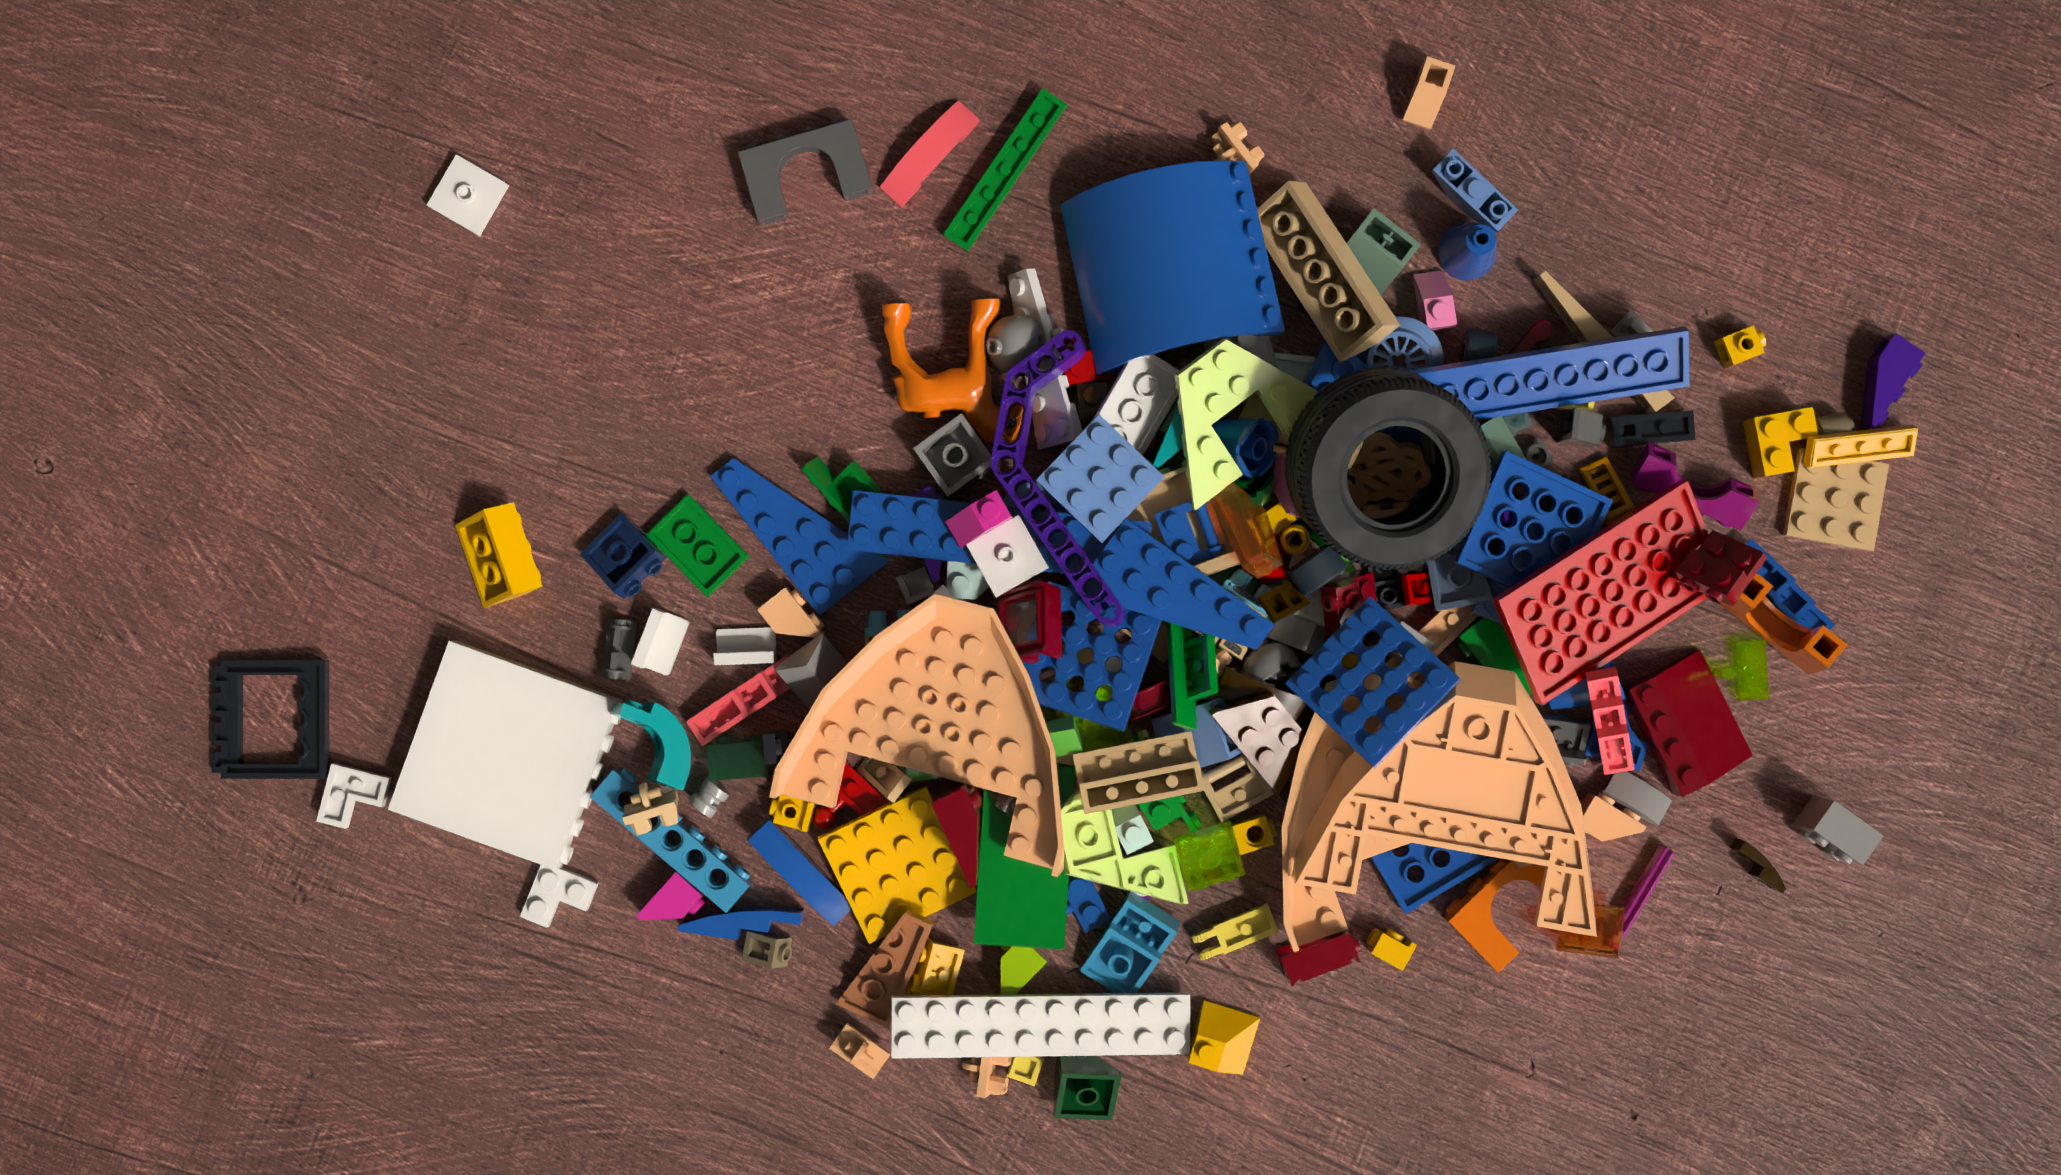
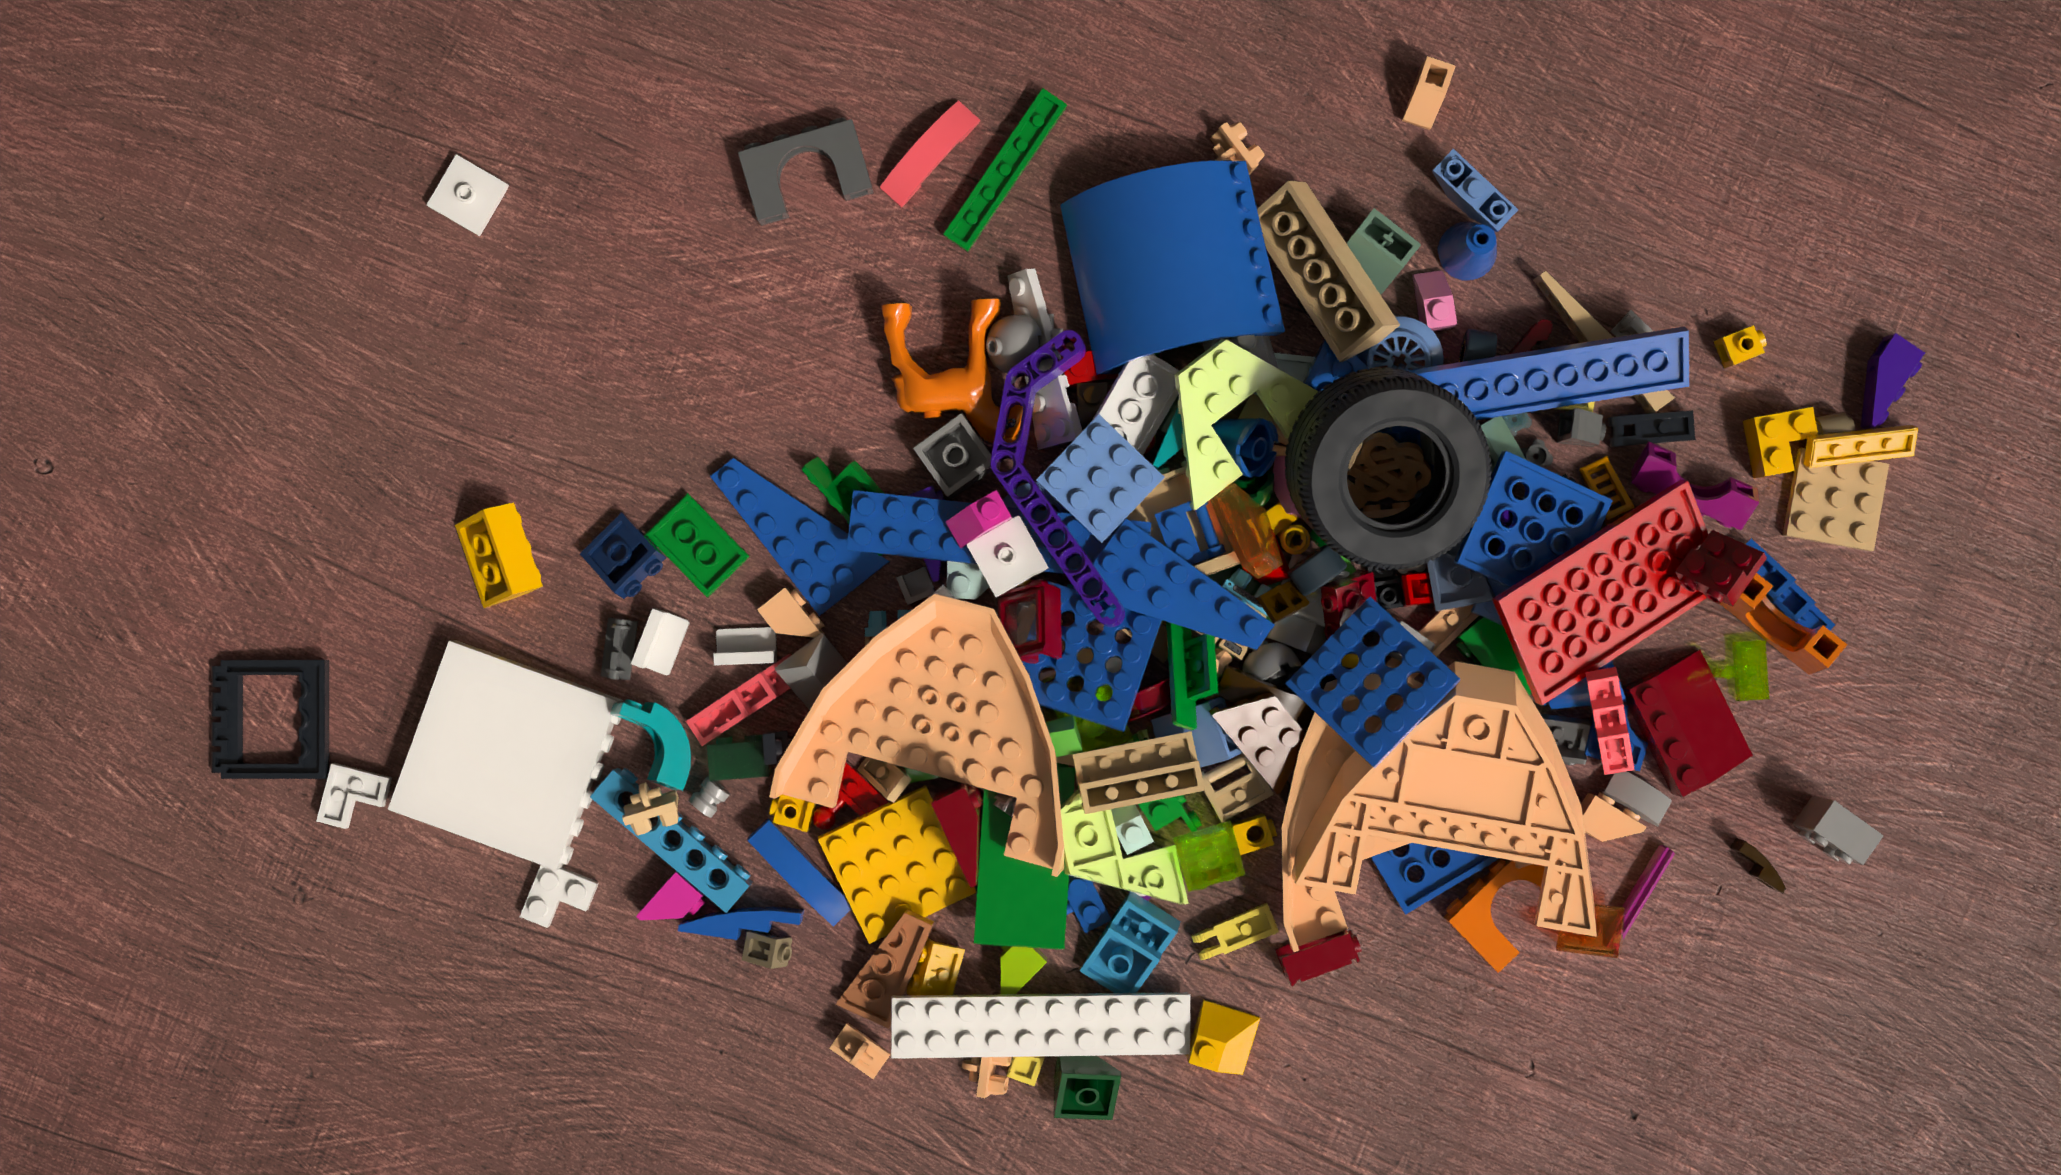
(1390, 947): yellow brick -> none

